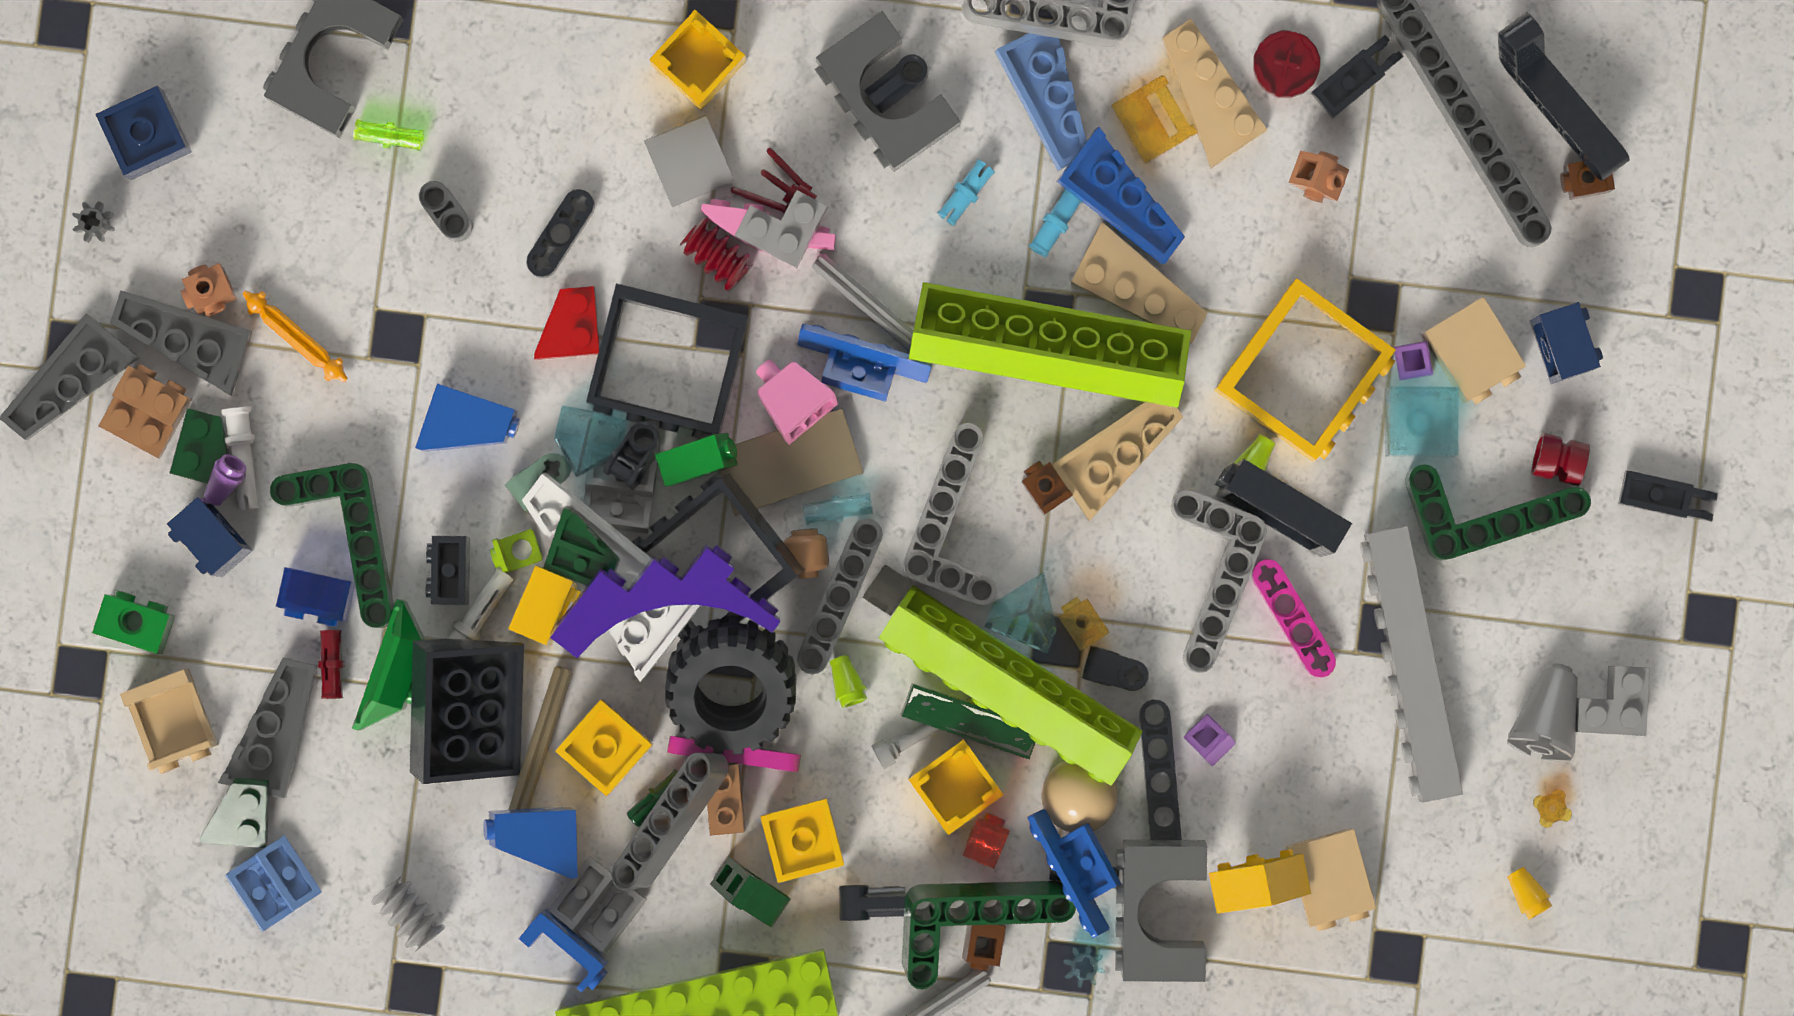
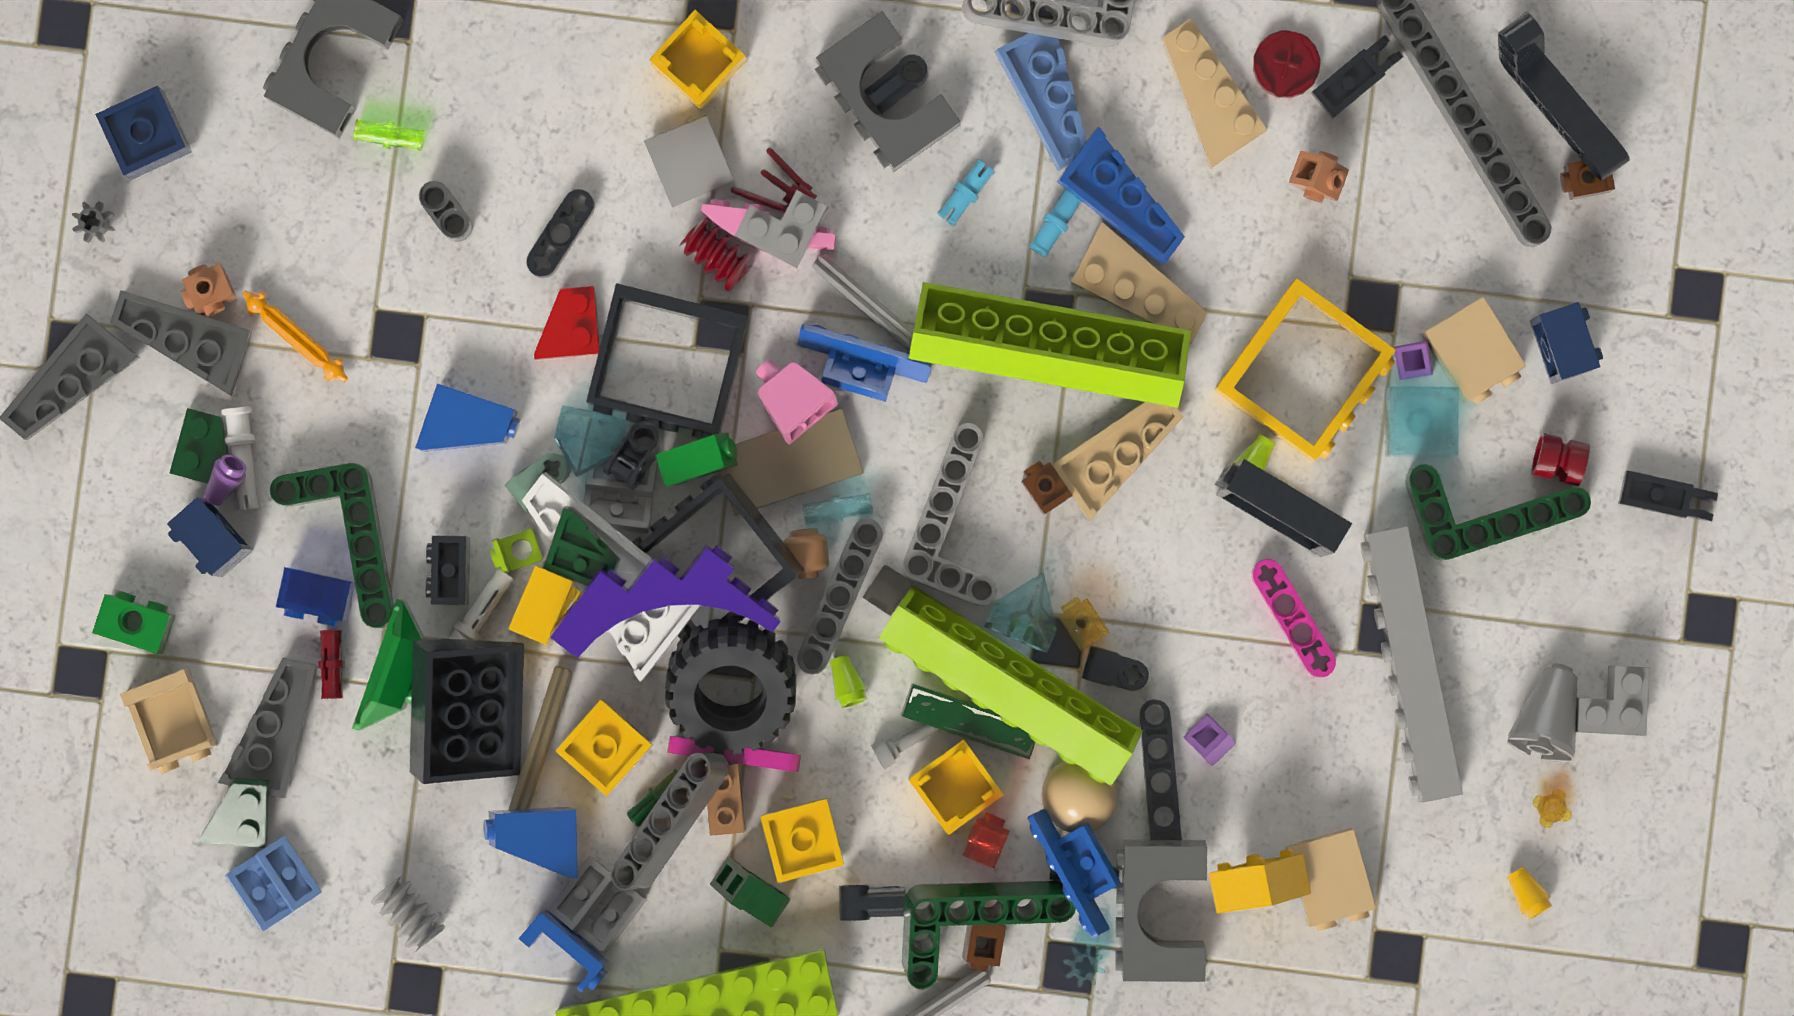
(145, 410): medium nougat plate -> none
(1144, 125): clear yellow plate -> none
(1224, 574): light grey beam -> none

